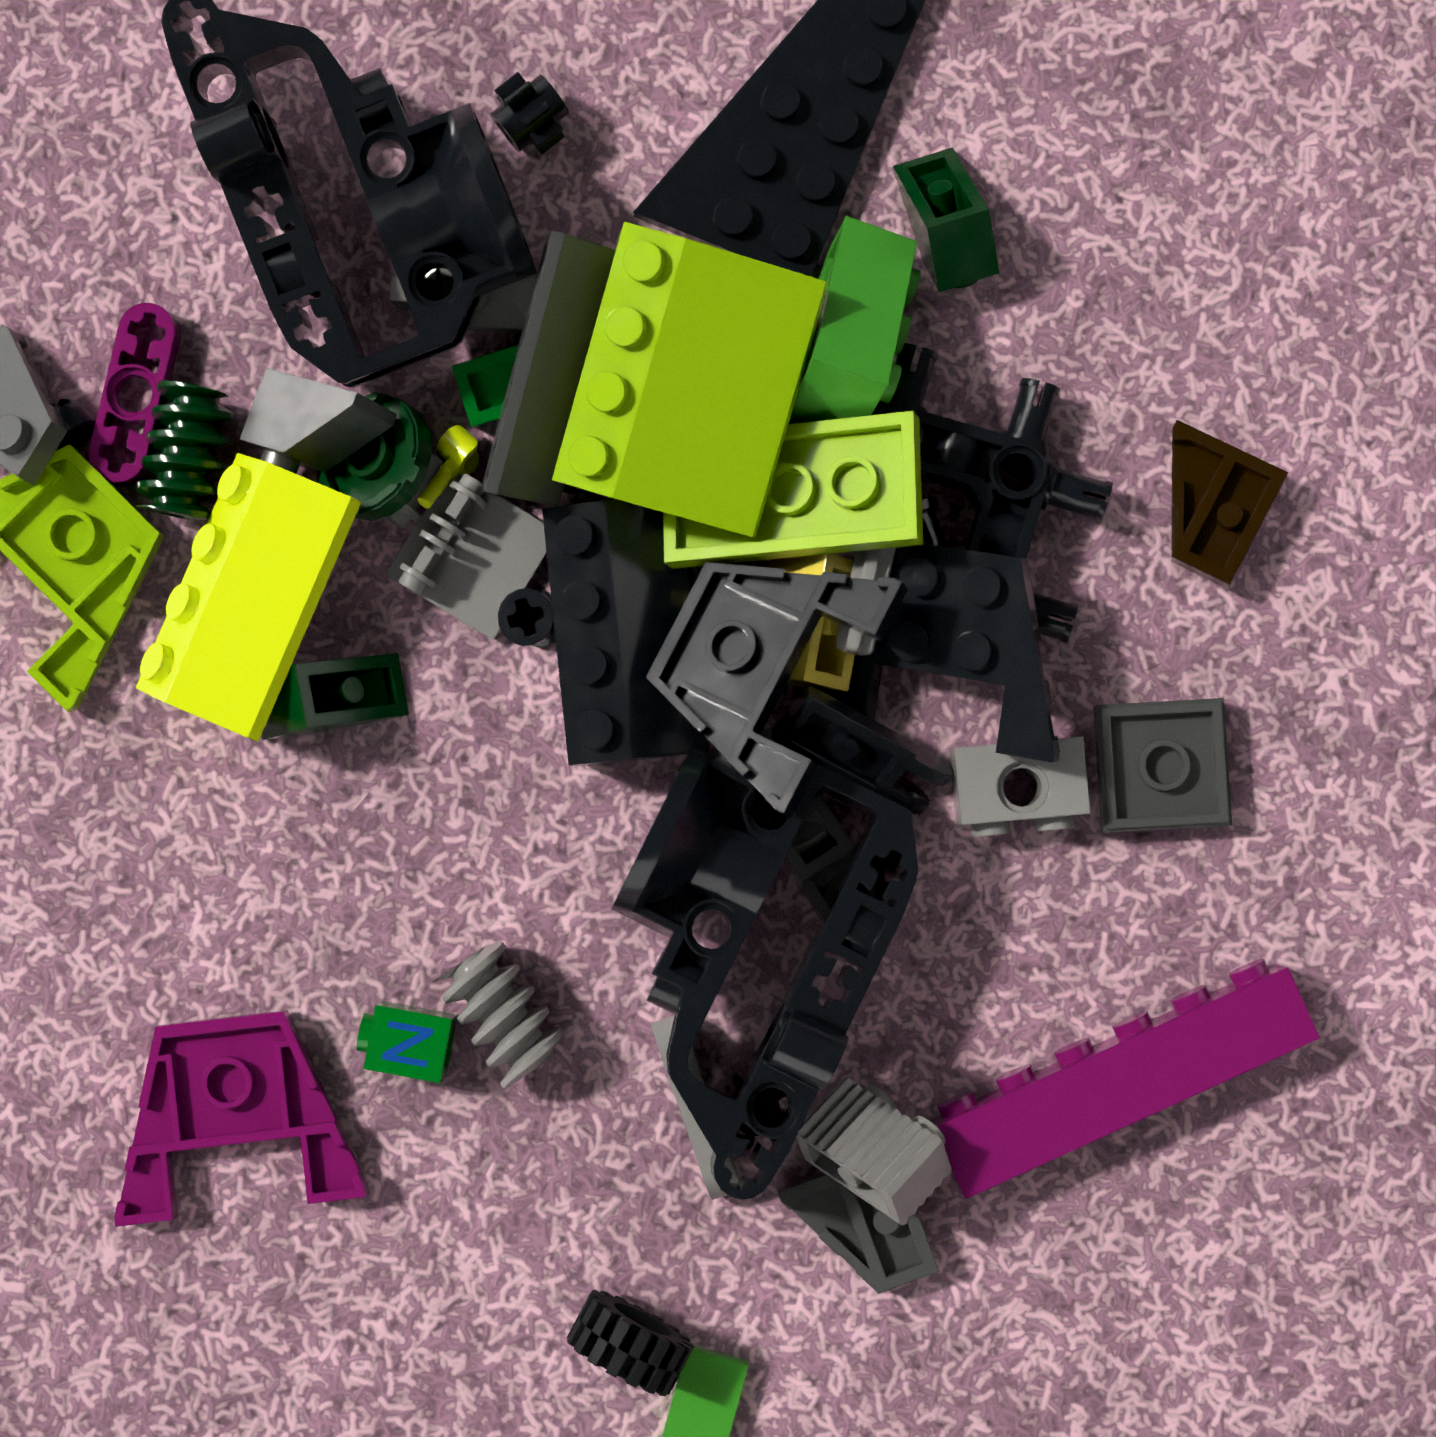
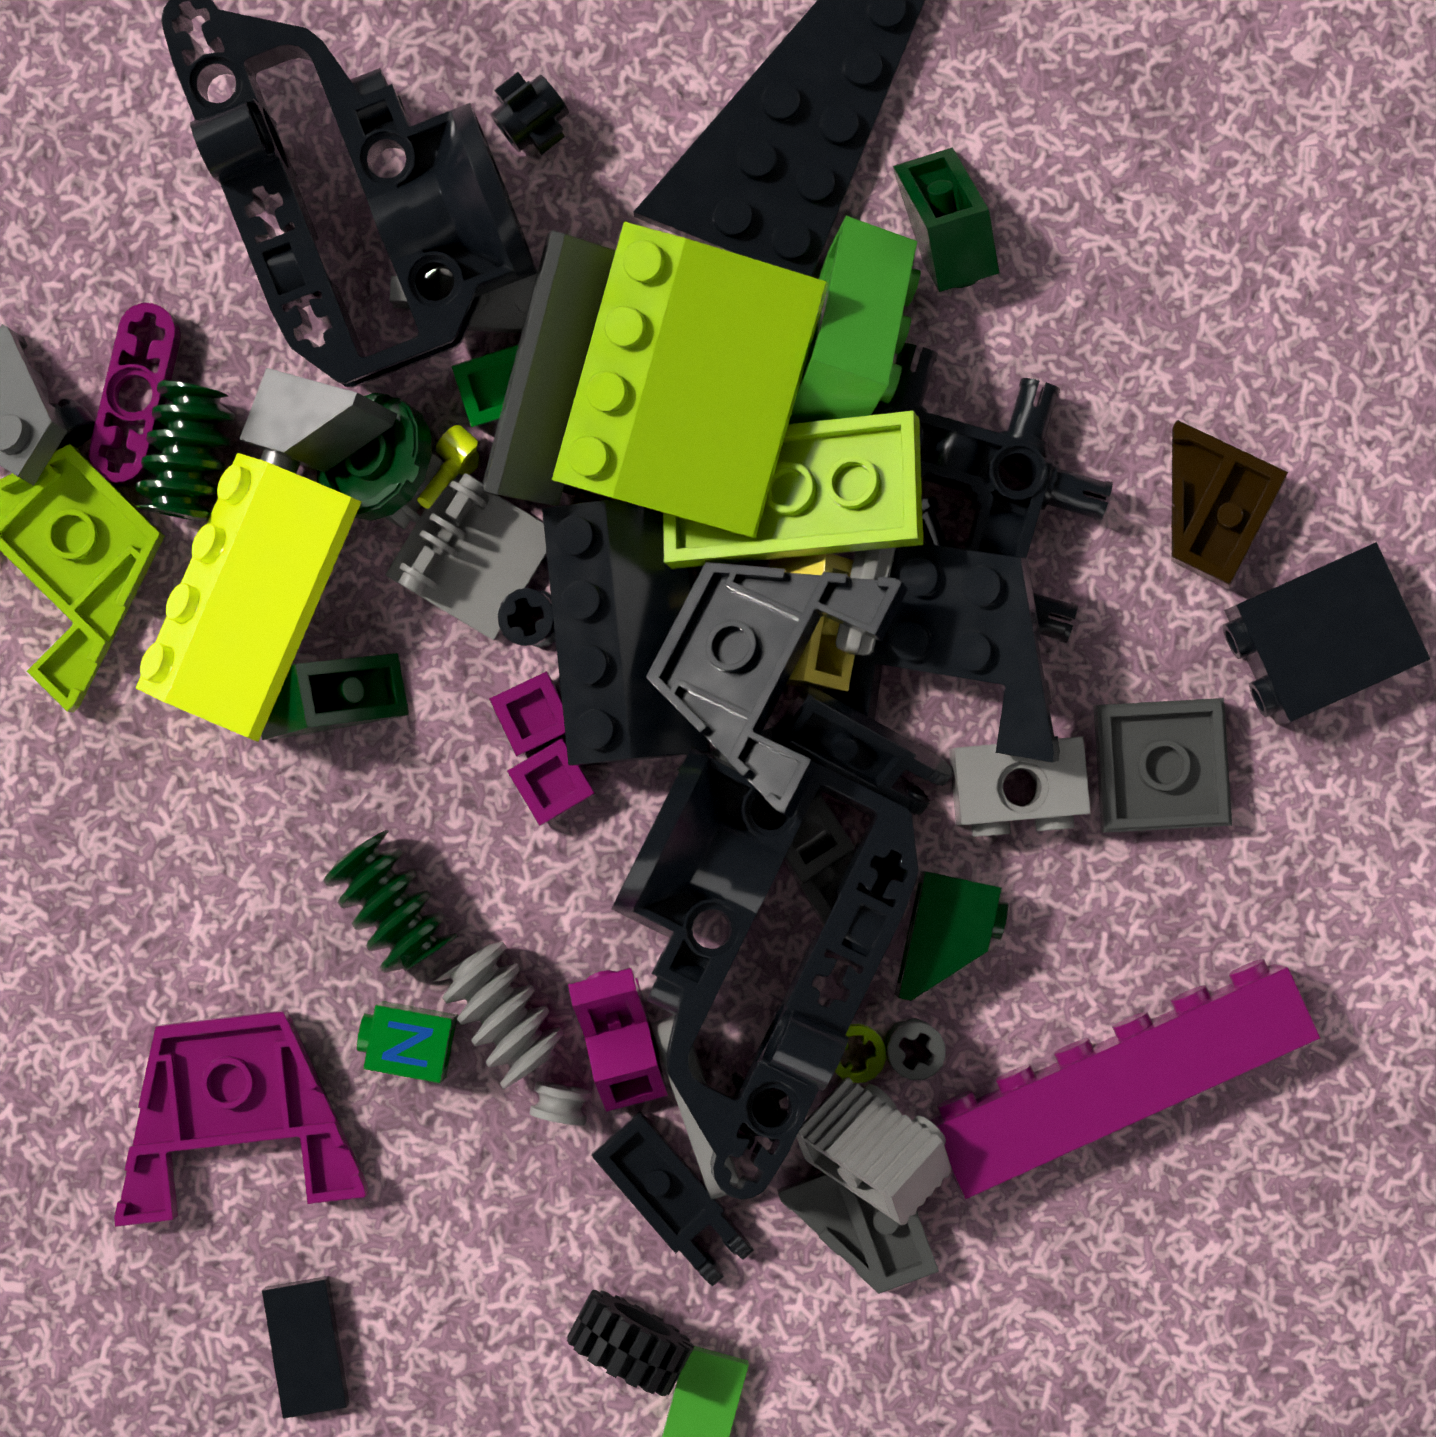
(305, 1347): none -> black tile
(387, 905): none -> dark green piece
(530, 713): none -> magenta plate
(550, 783): none -> magenta plate
(560, 1103): none -> light grey bush
(618, 1038): none -> magenta brick
(668, 1193): none -> black hinge
(873, 1062): none -> lime bush
(917, 1068): none -> dark grey bush
(947, 930): none -> dark green slope
(1324, 635): none -> black panel

